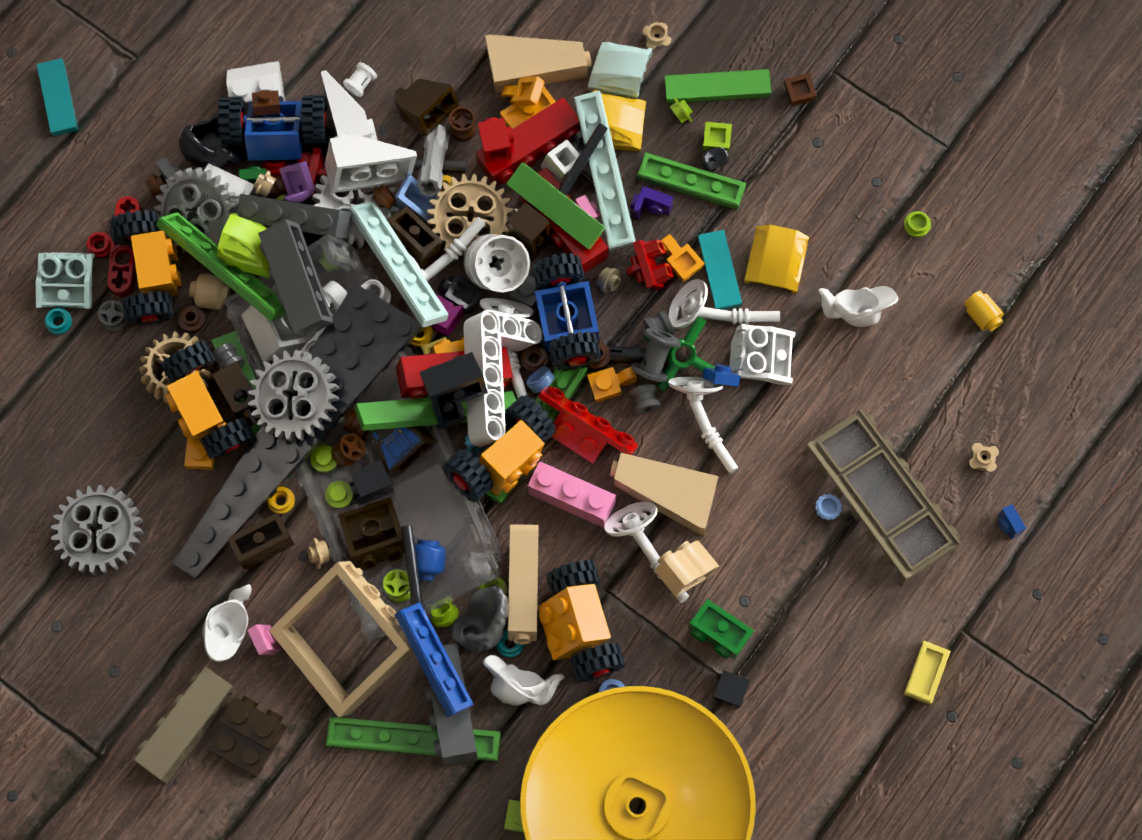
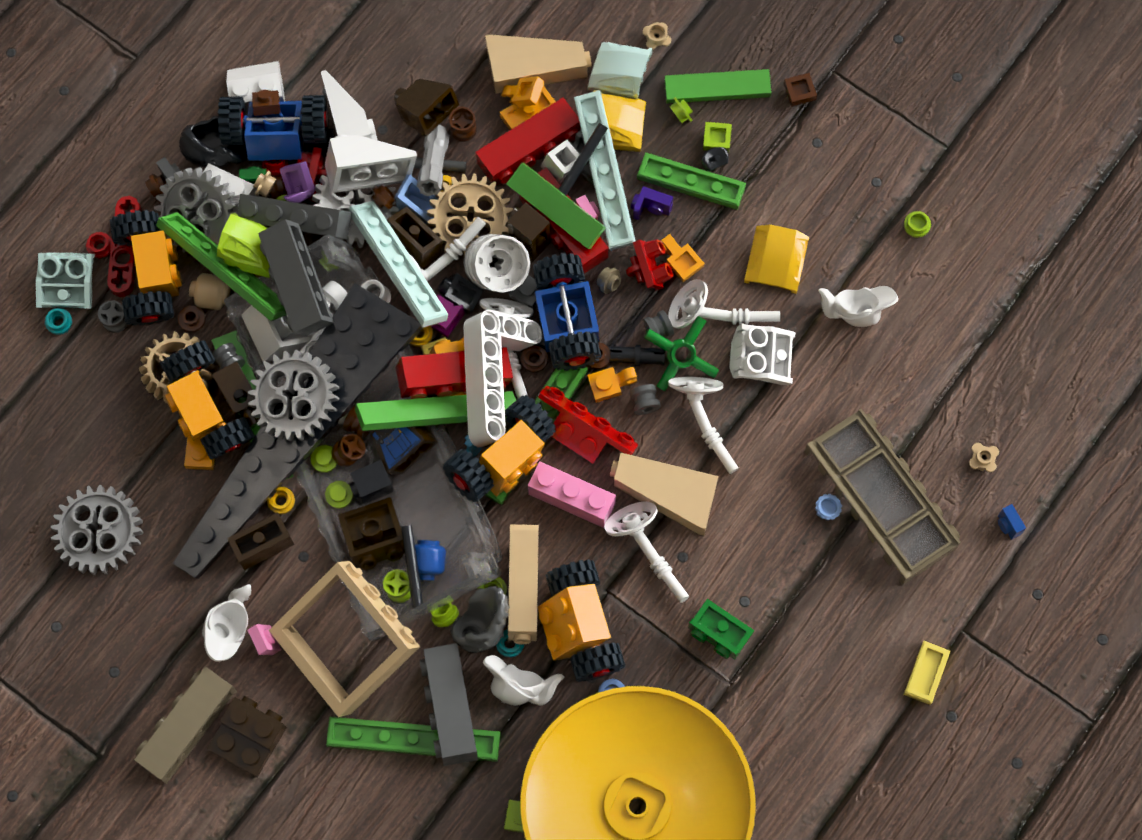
(57, 97): teal tile -> none
(318, 553): tan plate -> none
(360, 79): white bush -> none
(433, 659): blue tile -> none
(450, 386): black brick -> none
(495, 139): red brick -> none
(540, 379): medium blue tile -> none
(655, 355): dark grey hose -> none
(685, 567): tan brick -> none
(719, 270): teal tile -> none
(721, 375): blue plate -> none
(731, 689): black tile -> none
(984, 311): yellow brick -> none

